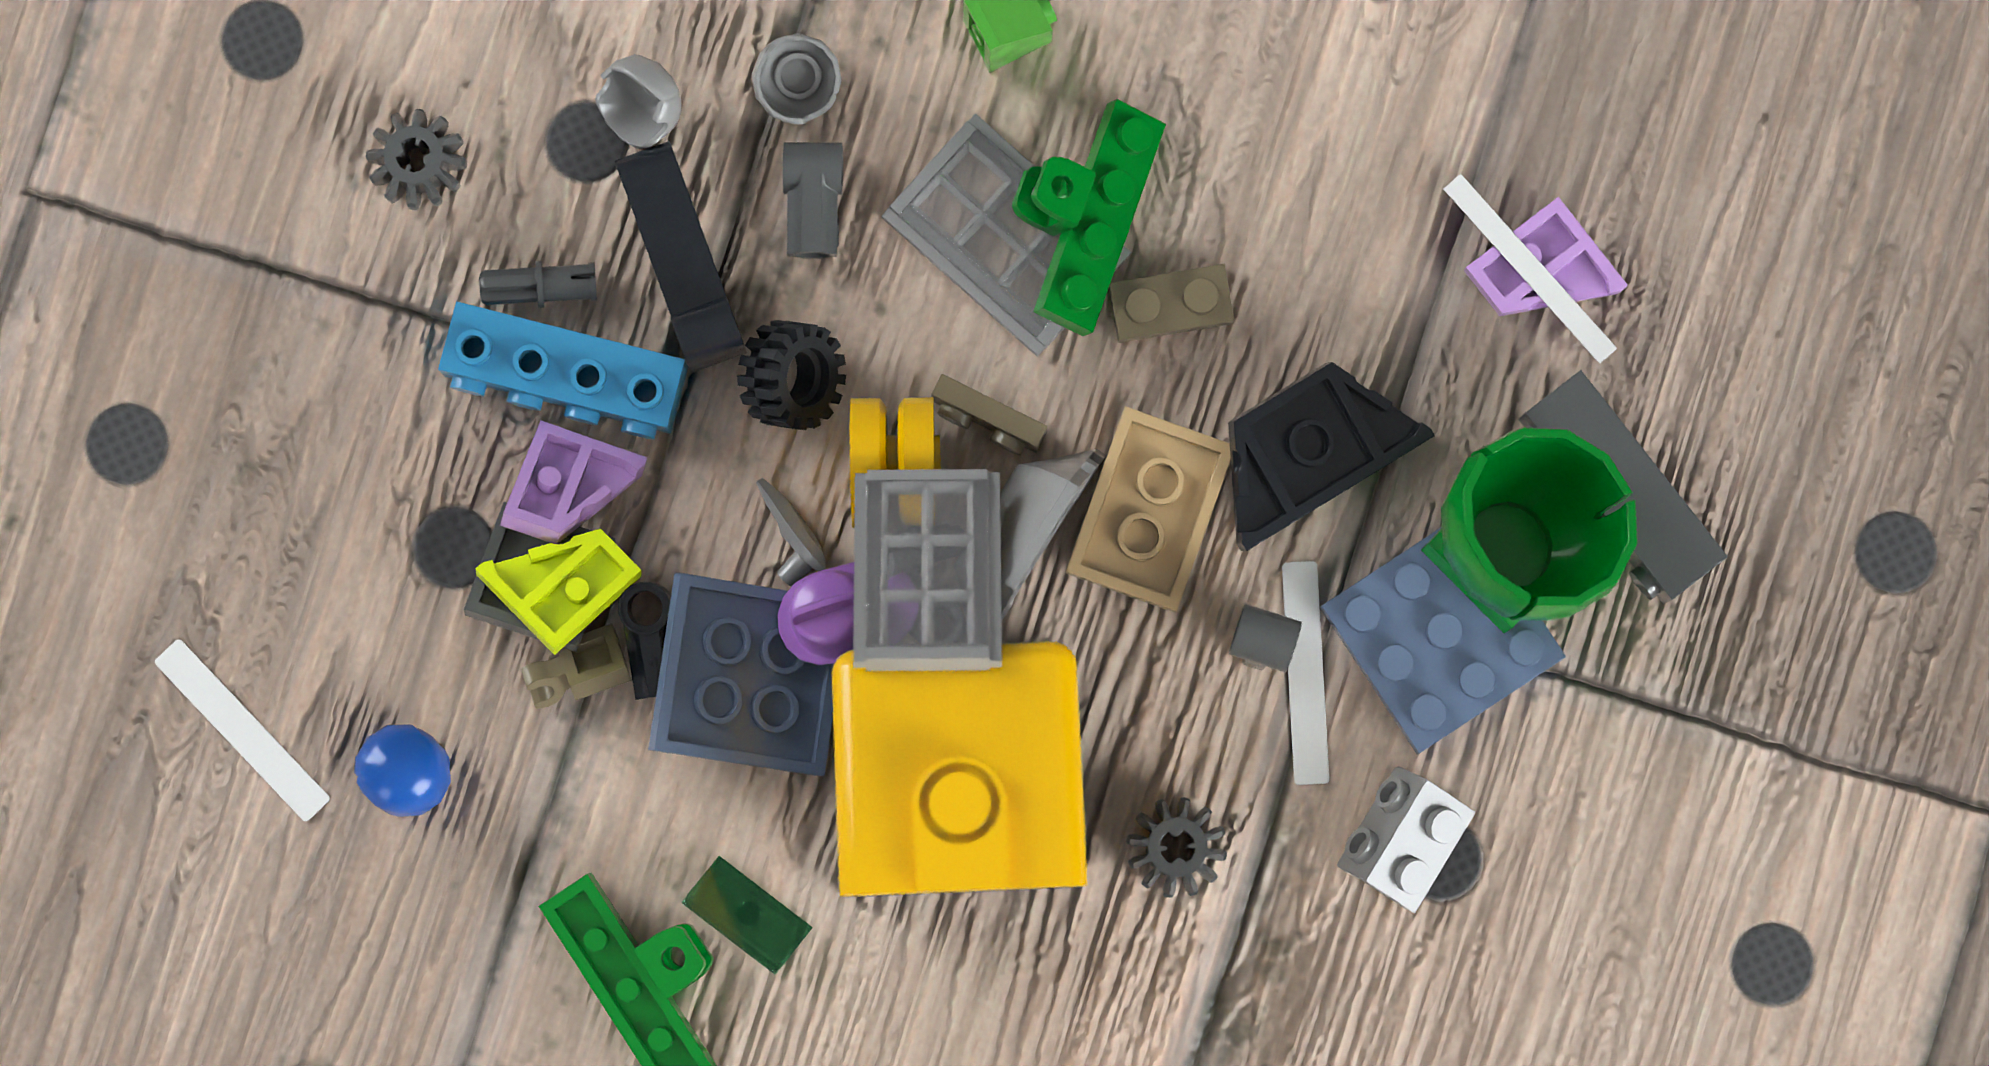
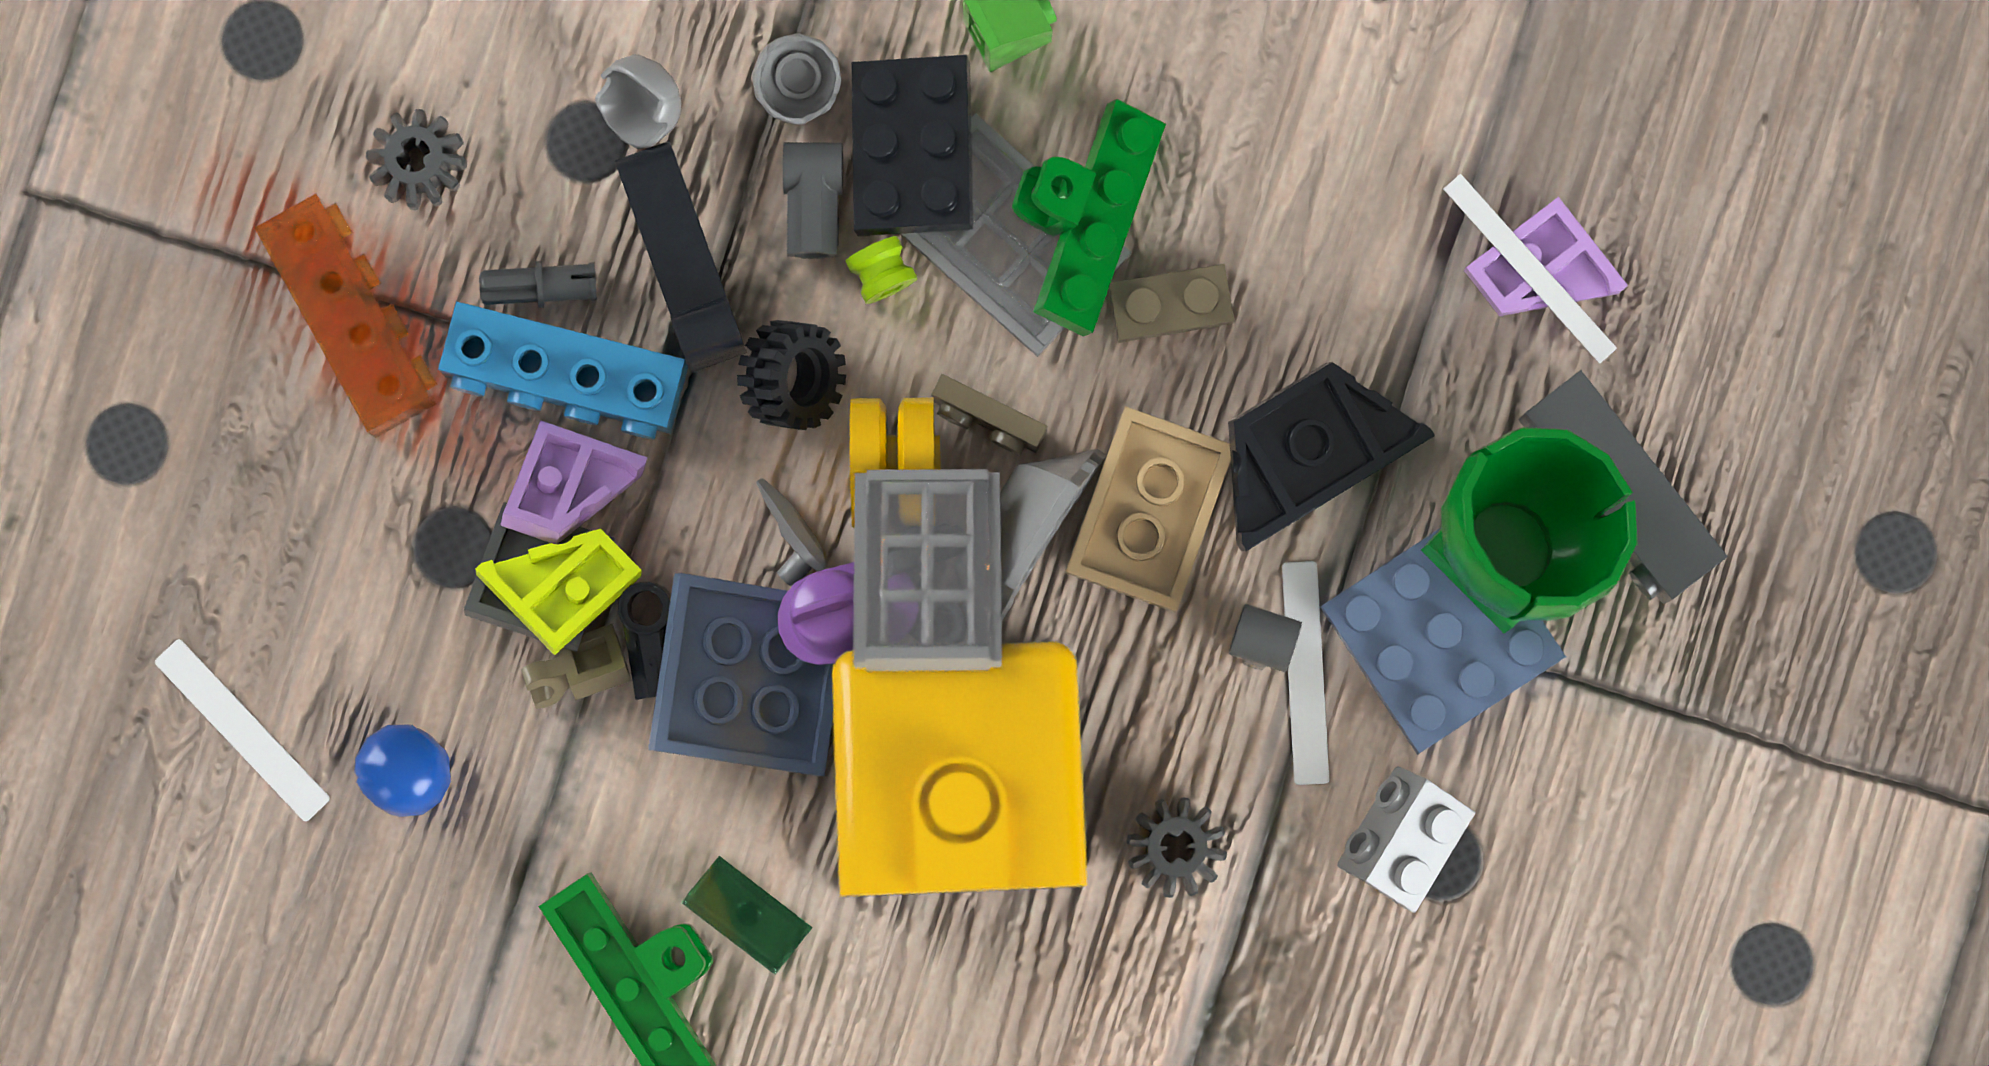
(346, 316): none -> clear orange brick
(881, 269): none -> lime wheel
(912, 145): none -> black plate

